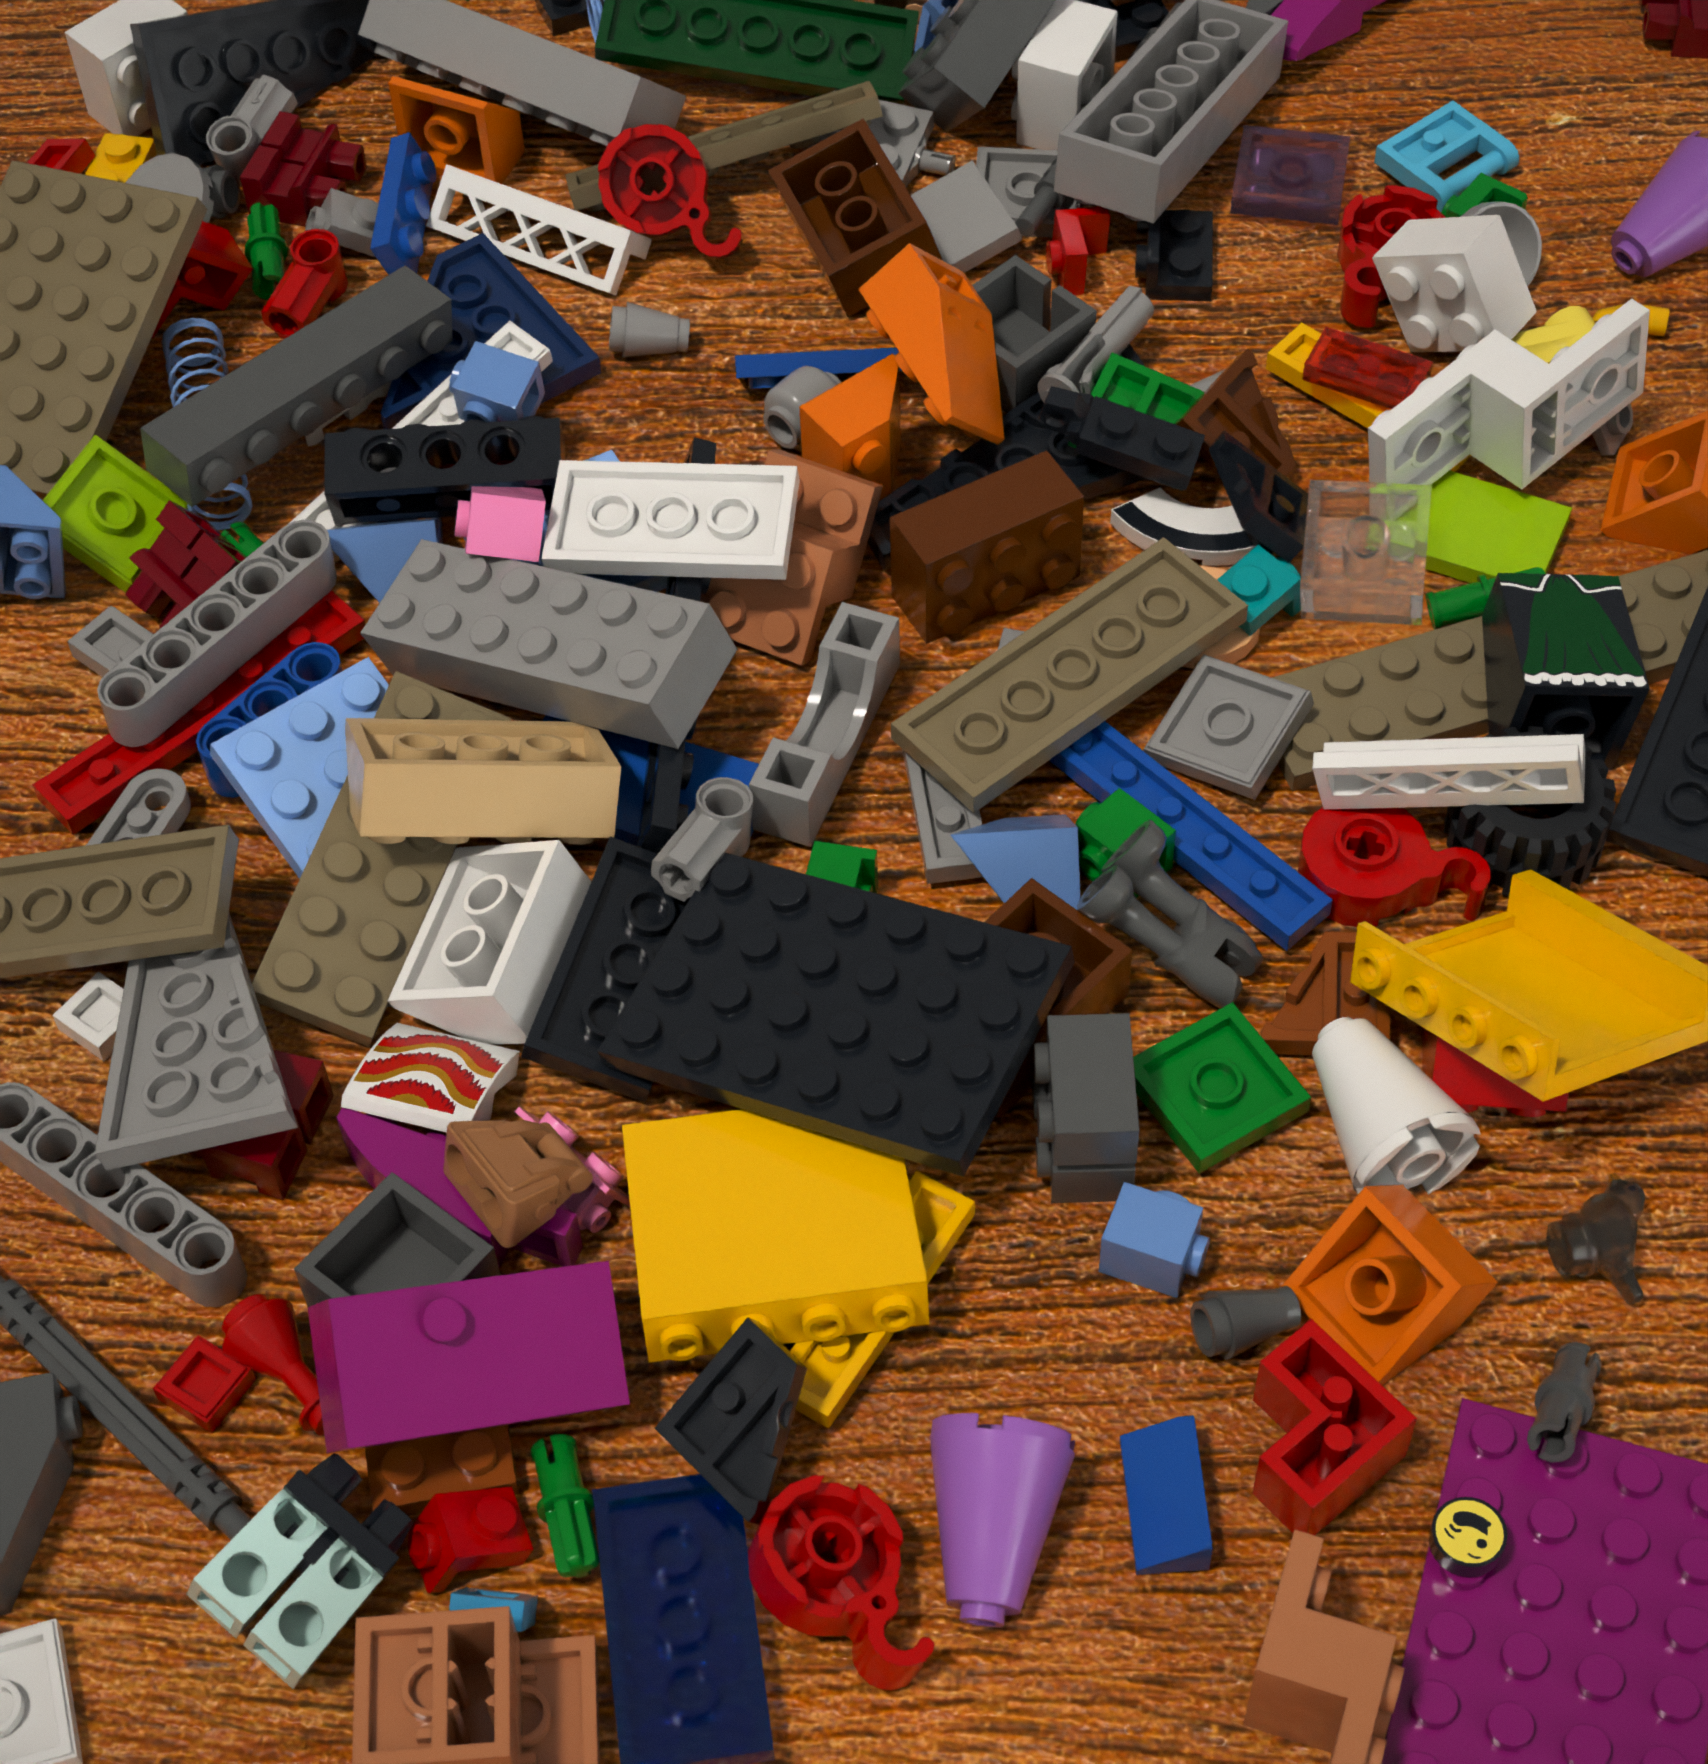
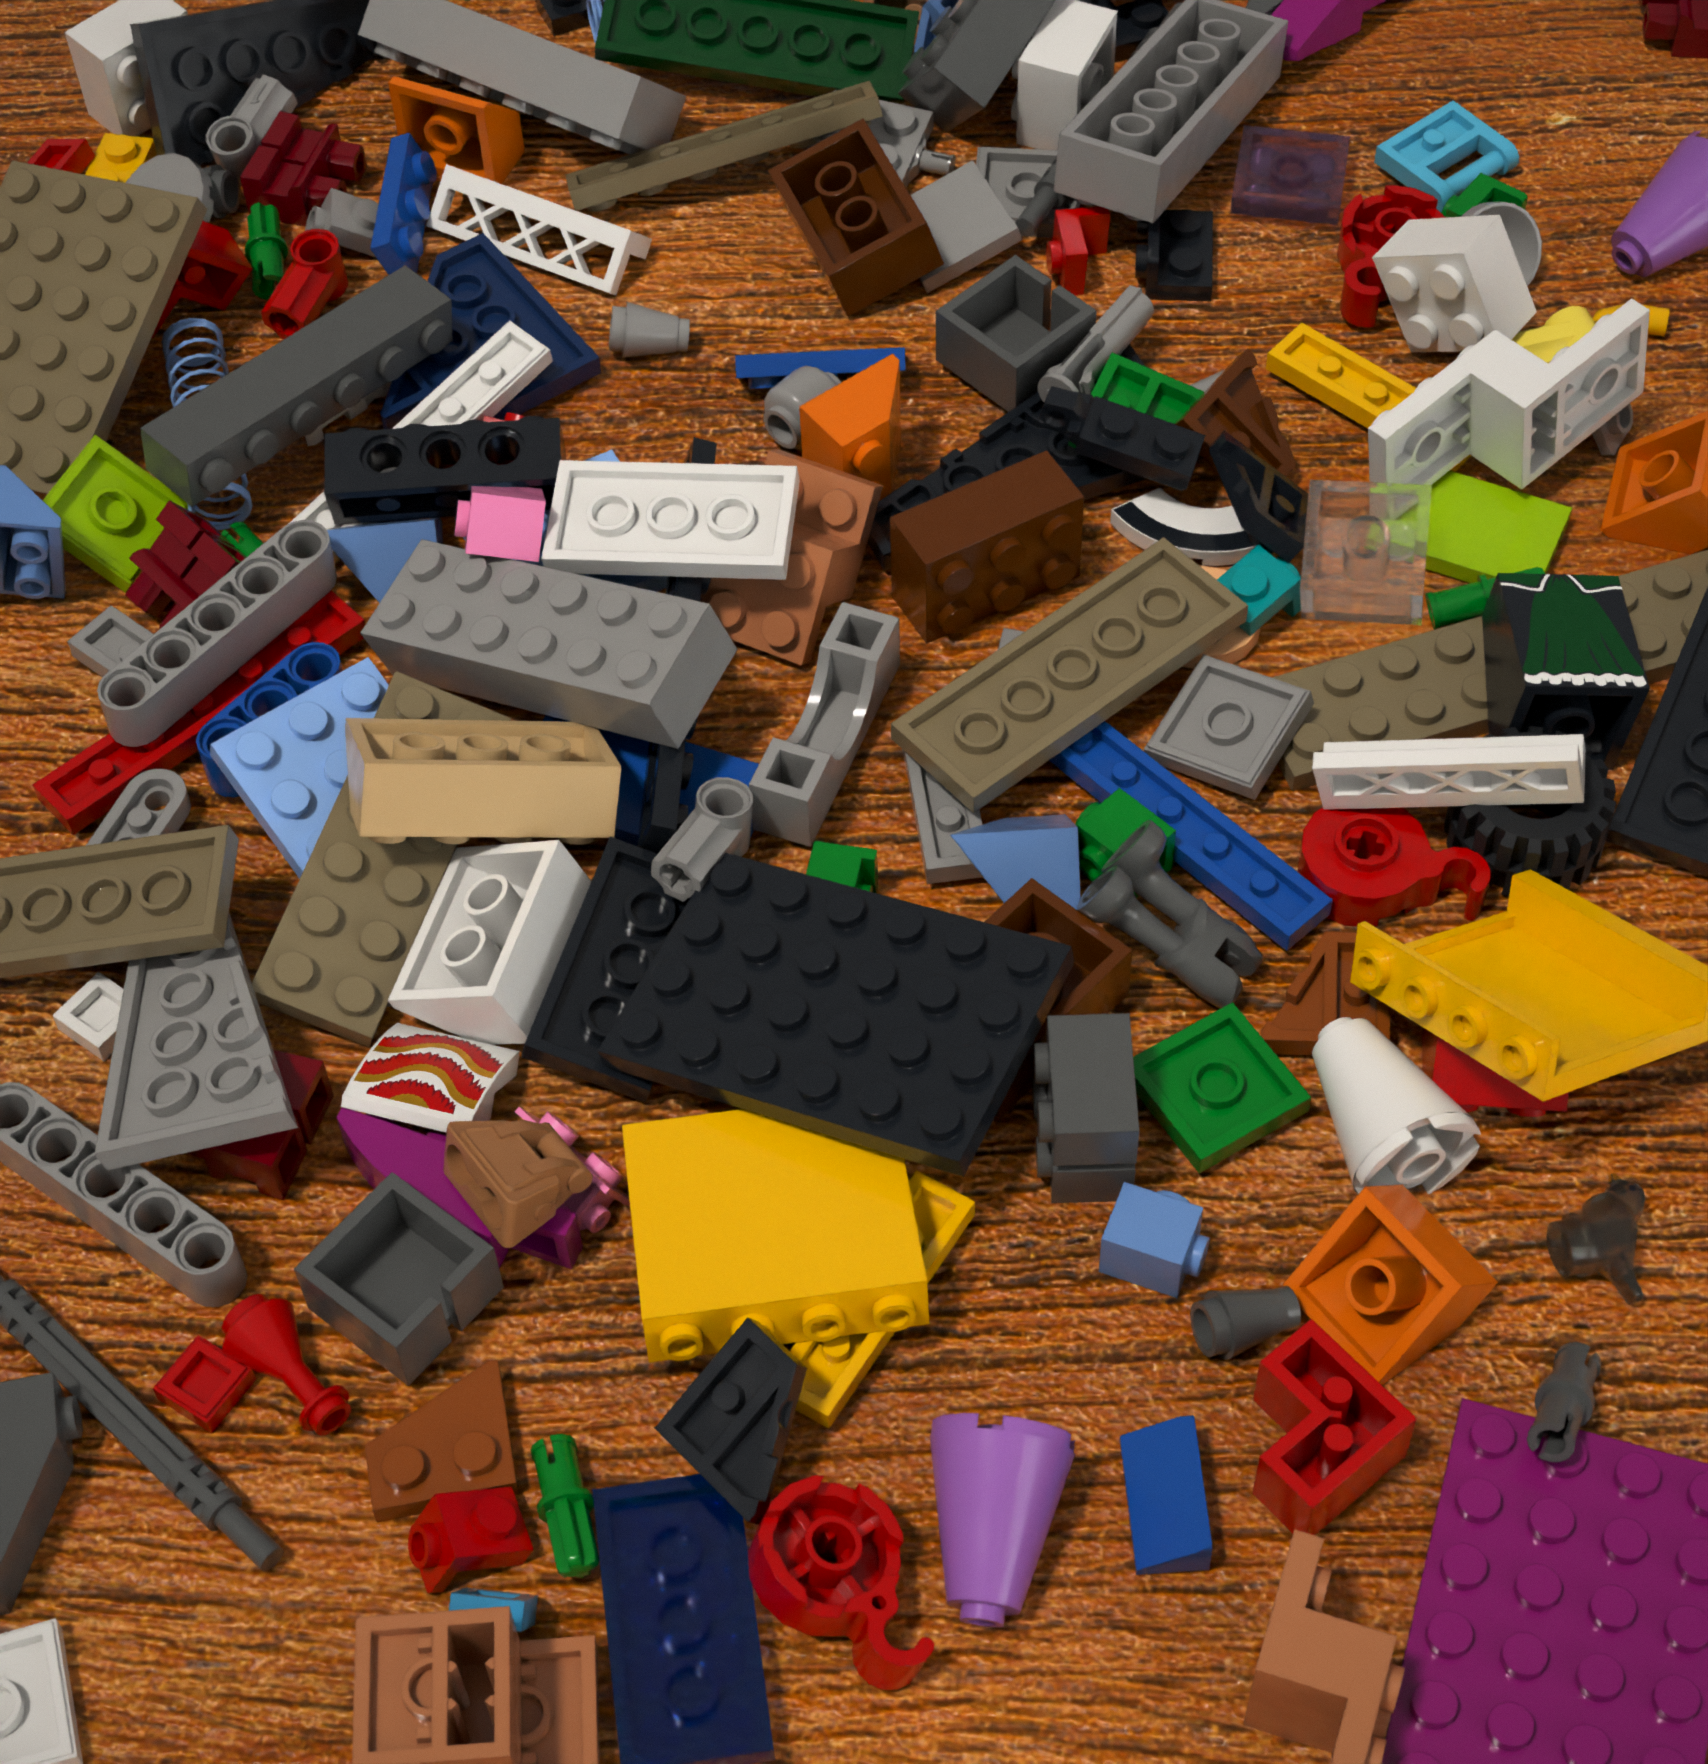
(319, 1546): light aqua hips -> none
(467, 1355): magenta brick -> none
(496, 385): medium blue brick -> none
(678, 205): red piece -> none
(940, 338): orange slope -> none
(1364, 368): clear red plate -> none
(1467, 1536): tile -> none

